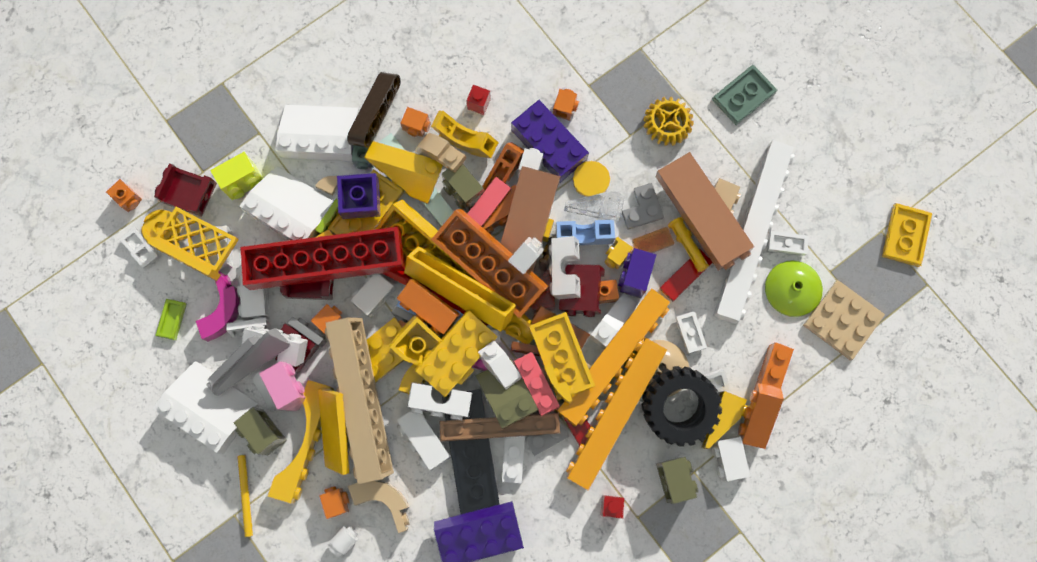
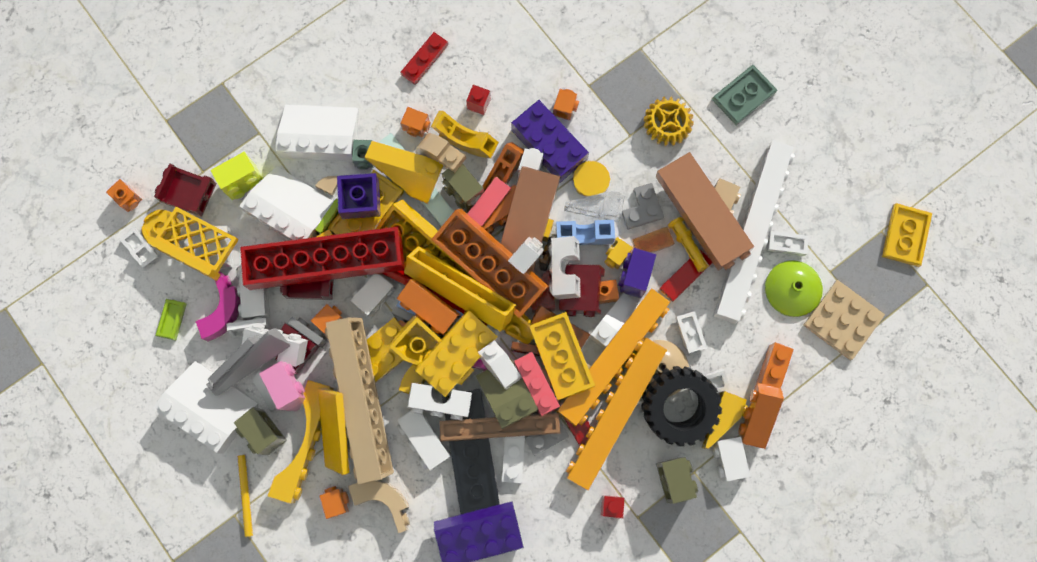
(343, 541): white brick -> none
(374, 110): dark brown beam -> none
(424, 58): none -> red plate
(564, 391): yellow slope -> none

